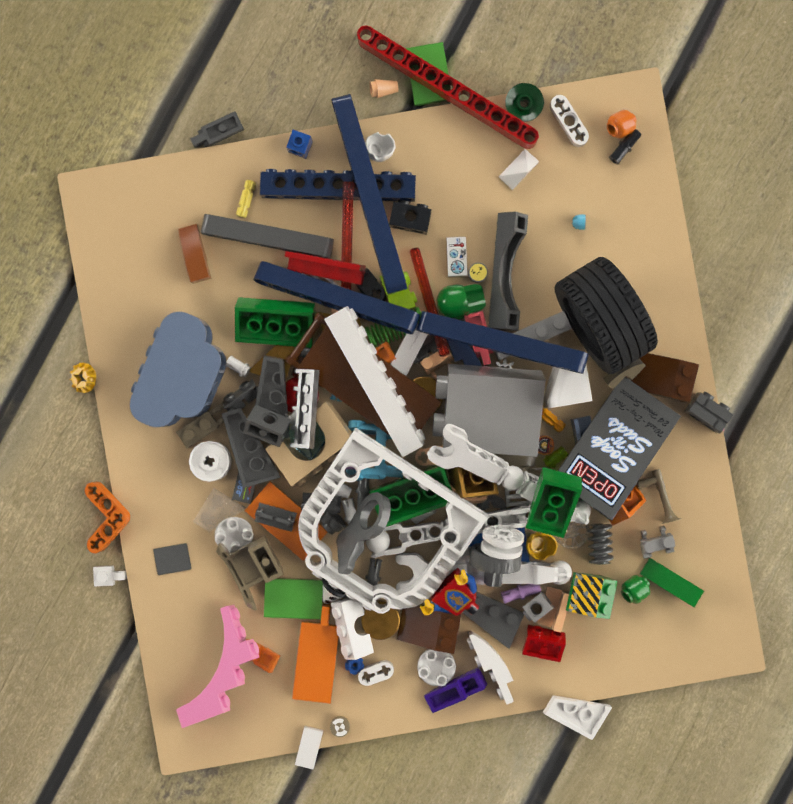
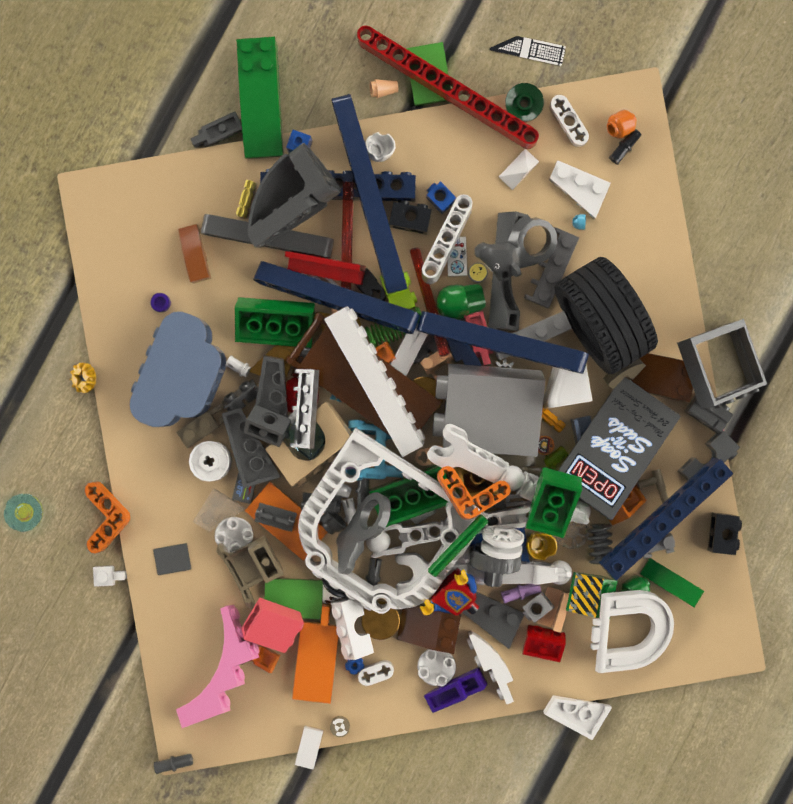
(23, 512): none -> clear light blue tile
(160, 302): none -> dark purple tile
(173, 763): none -> dark grey axle
(260, 97): none -> green slope
(272, 625): none -> coral brick
(290, 195): none -> dark grey panel
(443, 205): none -> blue brick
(447, 230): none -> white beam
(455, 548): none -> green axle
(466, 499): none -> orange beam
(509, 257): none -> dark grey animal
(532, 50): none -> sticker
(553, 269): none -> flat silver hinge
(582, 187): none -> white wing
(643, 653): none -> white piece
(665, 518): none -> dark blue brick
(718, 524): none -> black brick
(721, 447): none -> dark grey arch
(747, 358): none -> dark grey window

